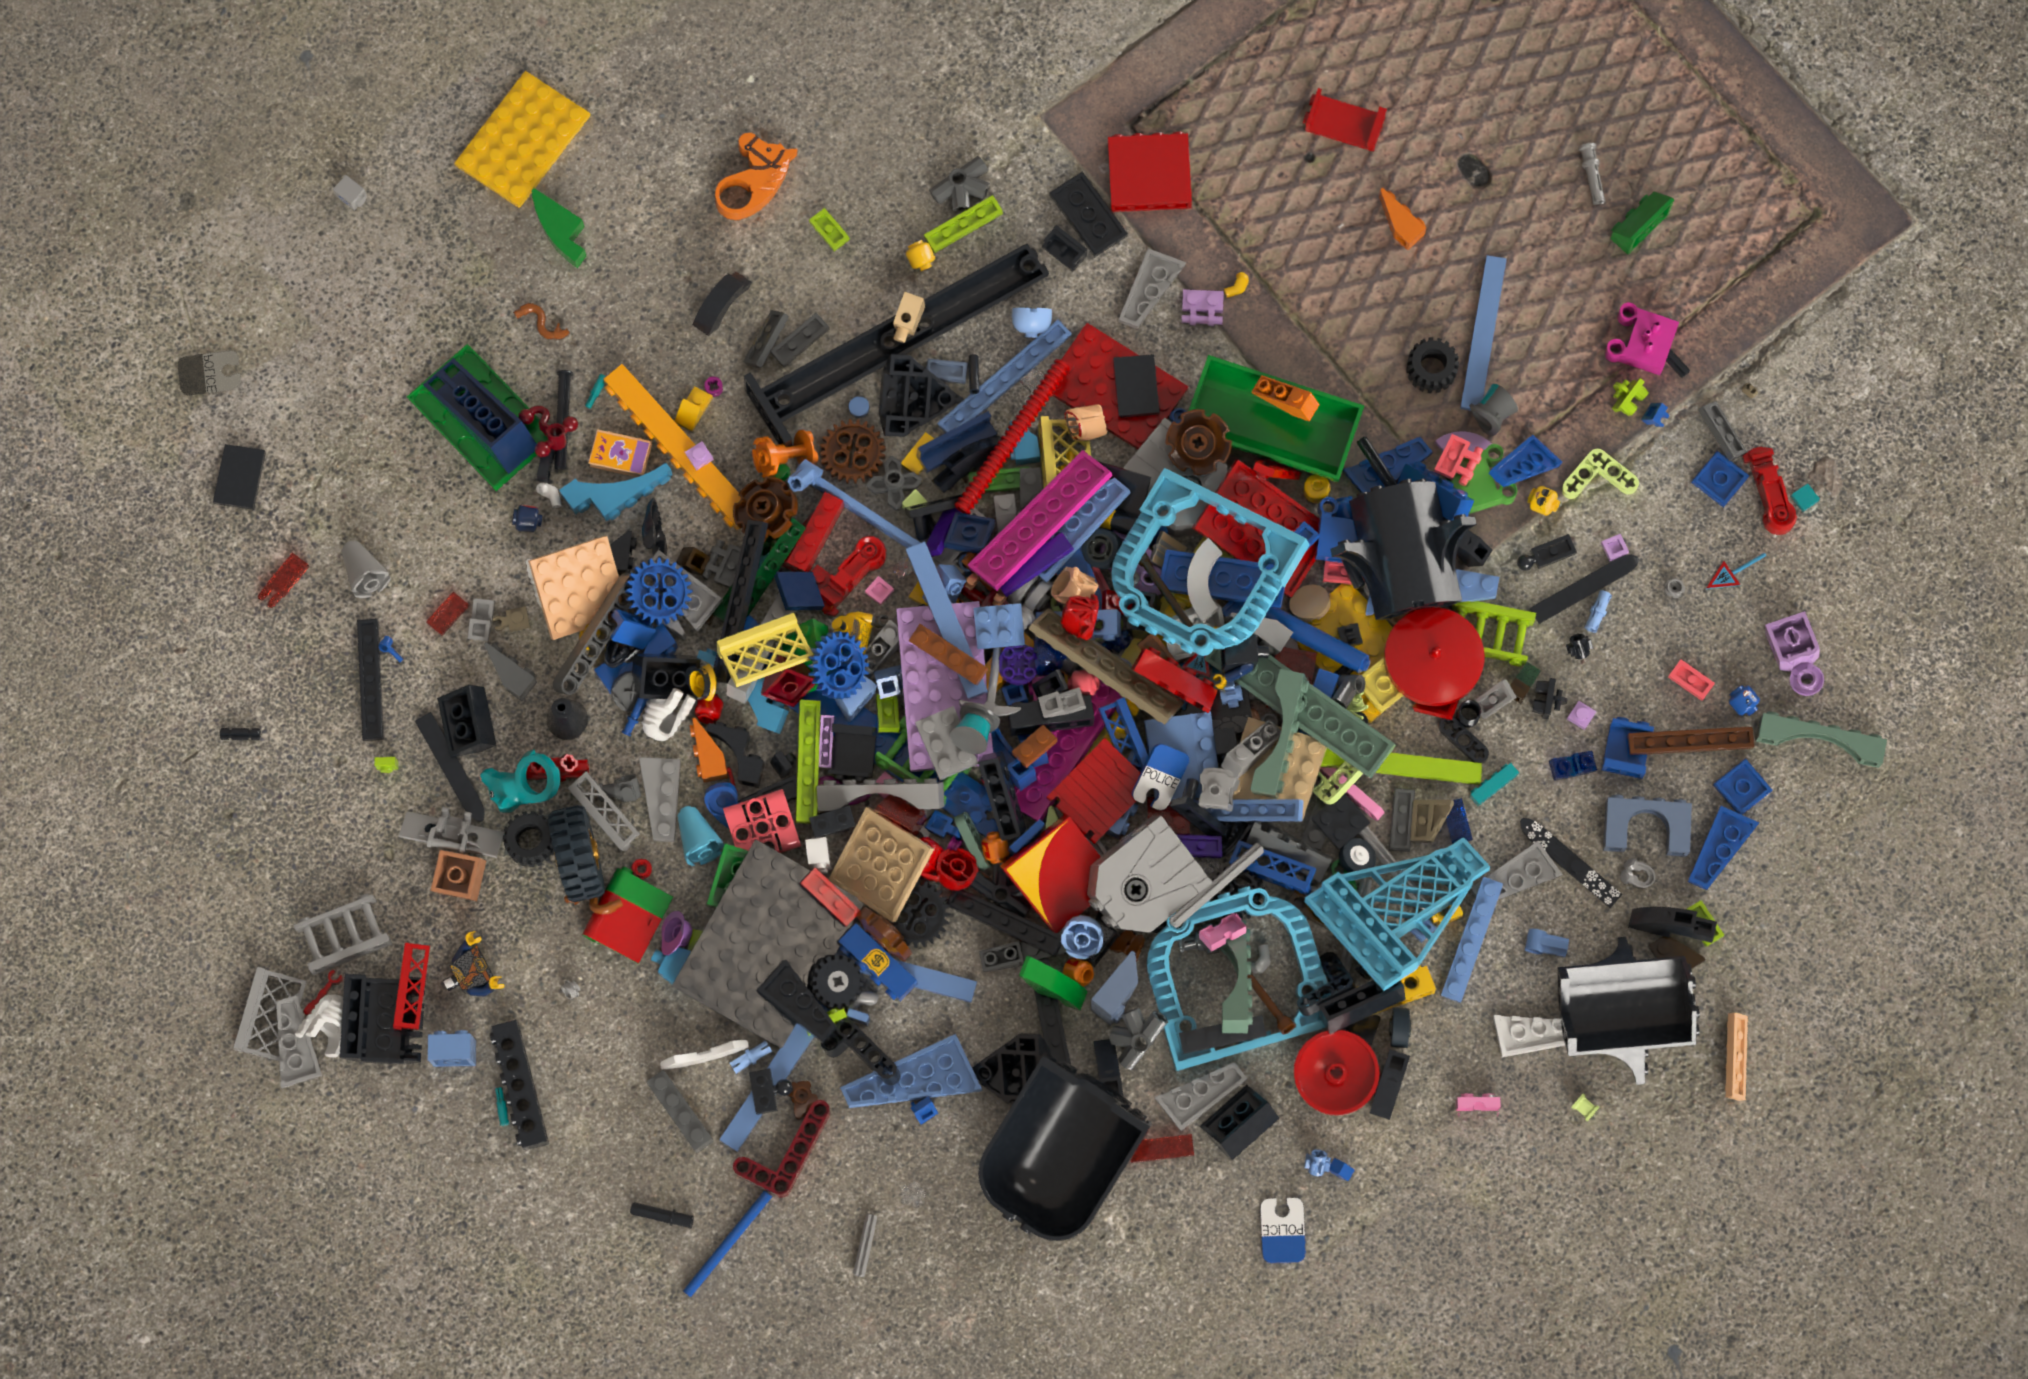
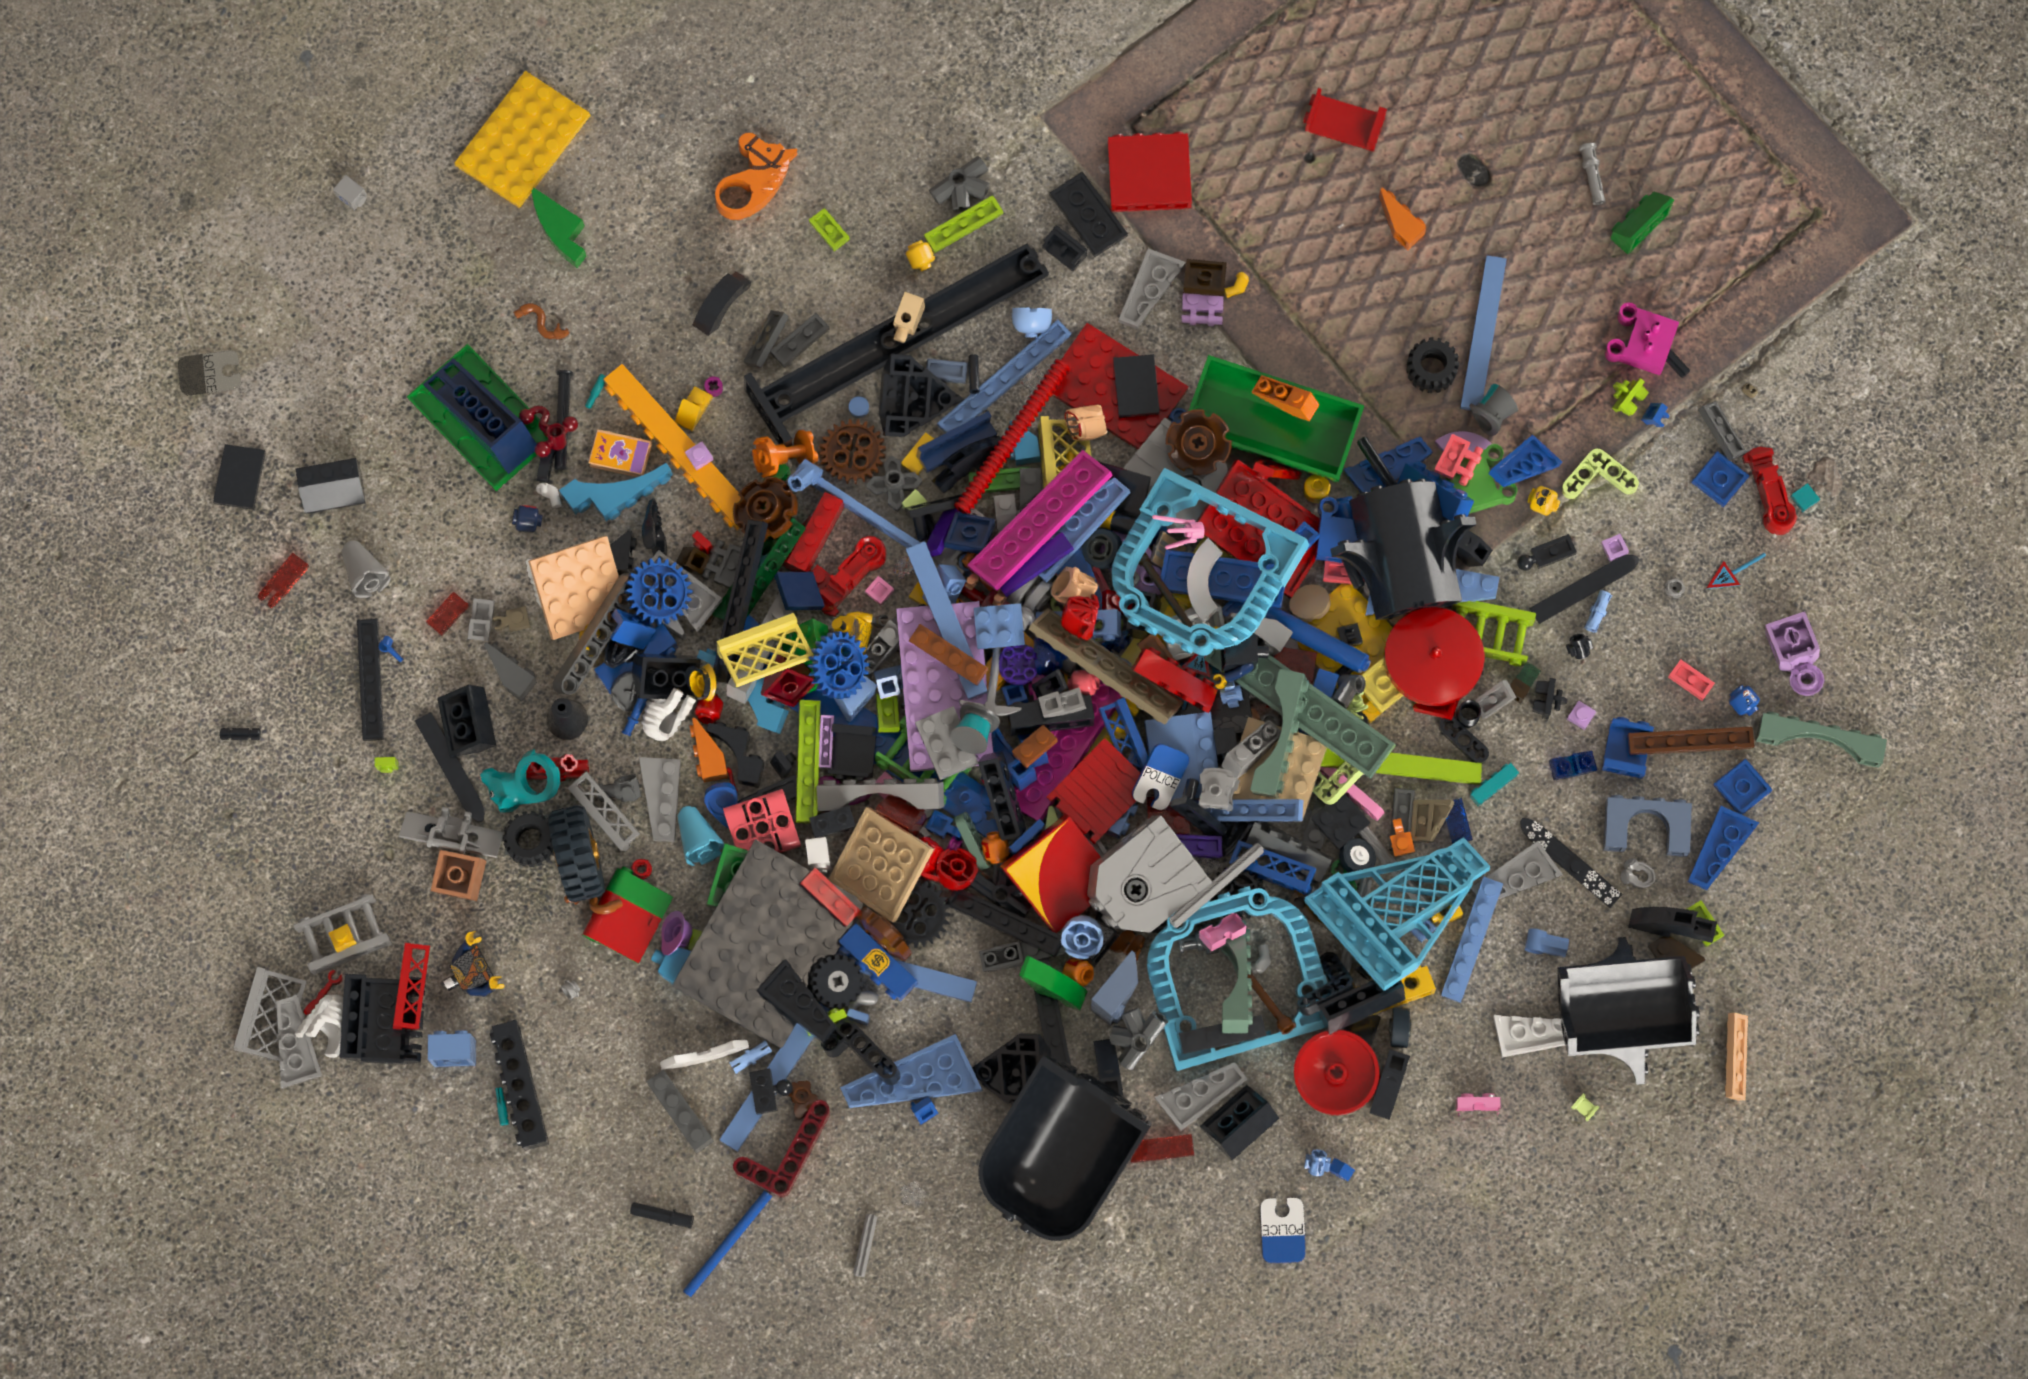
(330, 485): none -> slope
(342, 938): none -> yellow plate
(701, 542): none -> red plate
(1192, 530): none -> bright pink plant
(1205, 277): none -> dark brown plate
(1401, 842): none -> orange plate

